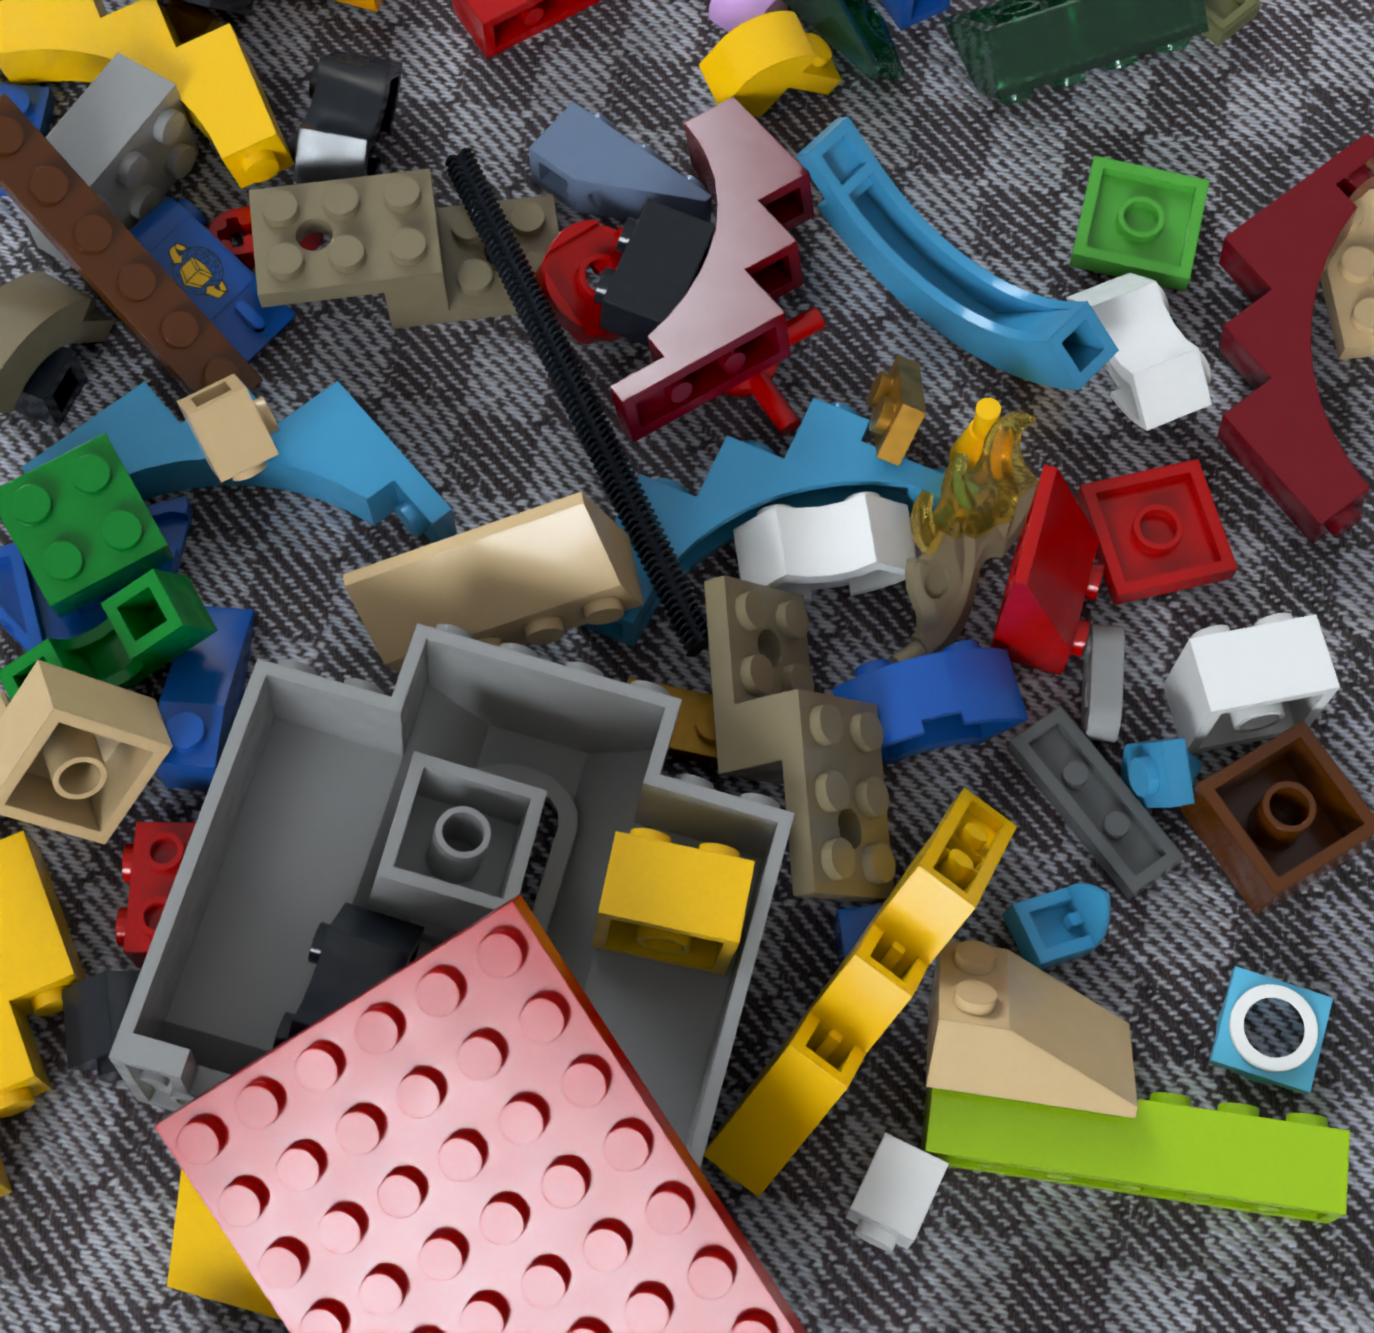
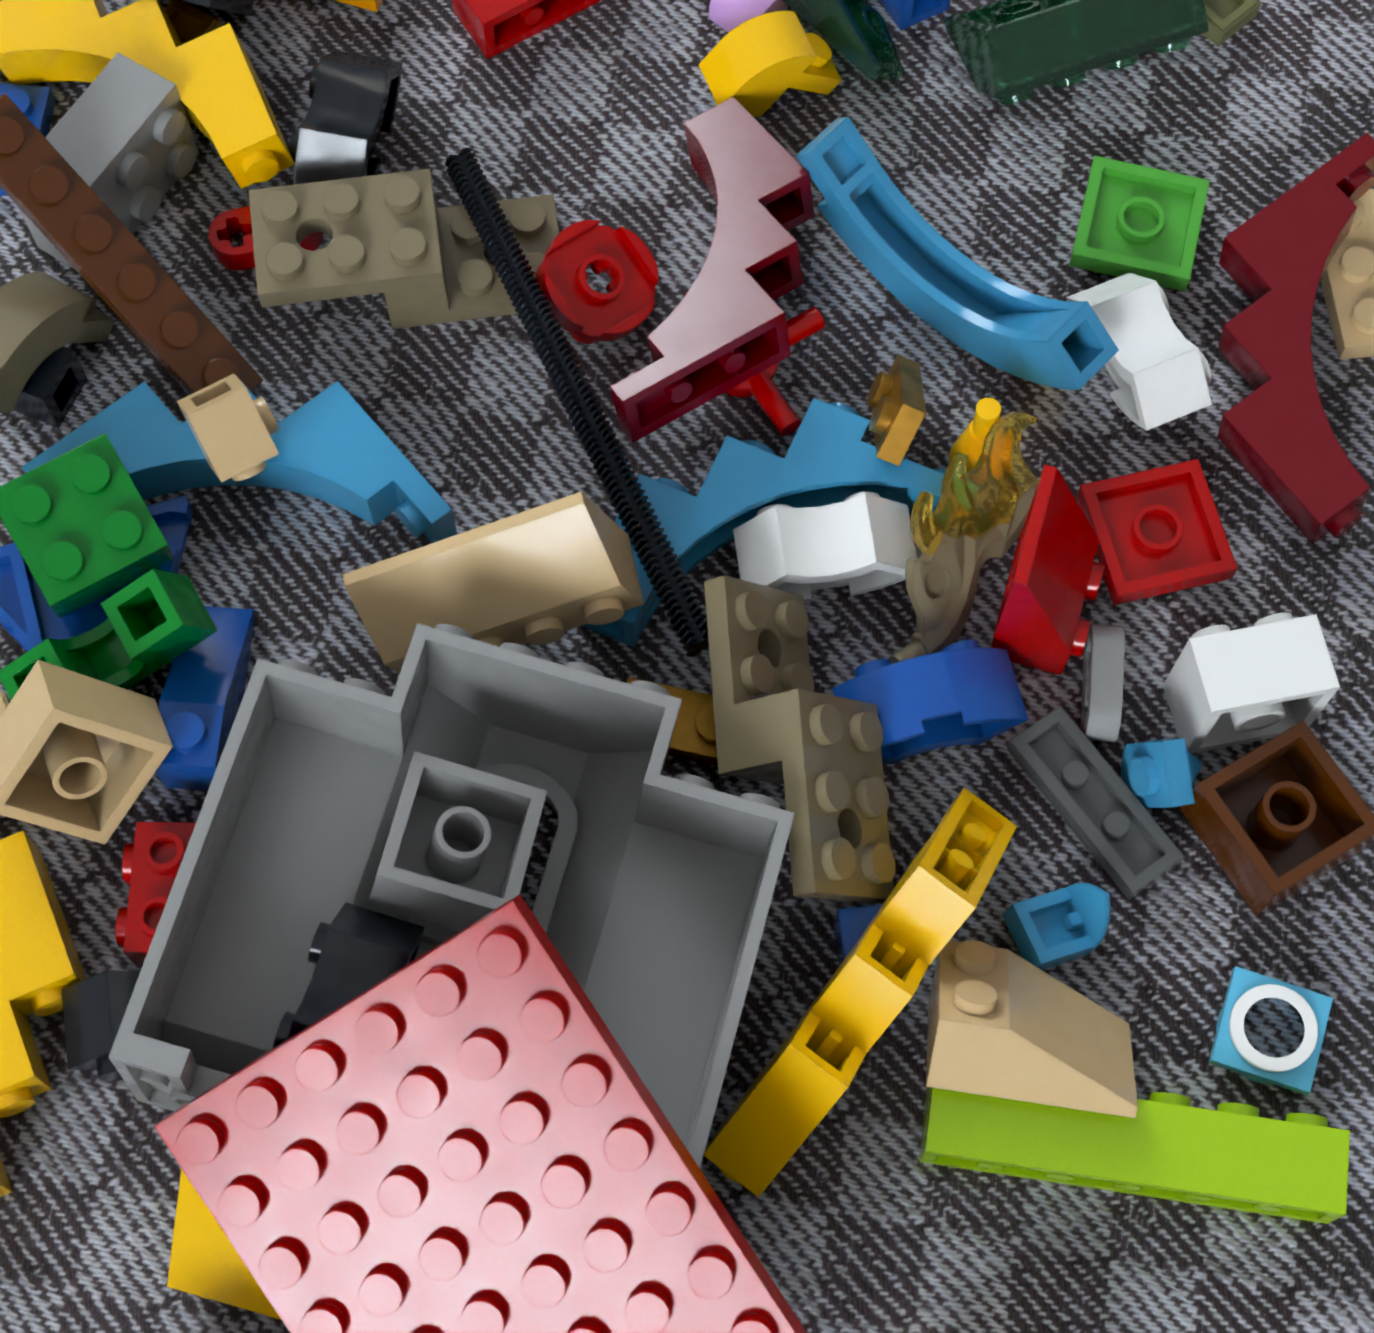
(210, 275): blue door -> none
(606, 173): sand blue slope -> none
(655, 272): black brick -> none
(673, 901): yellow brick -> none
(895, 1194): white brick -> none

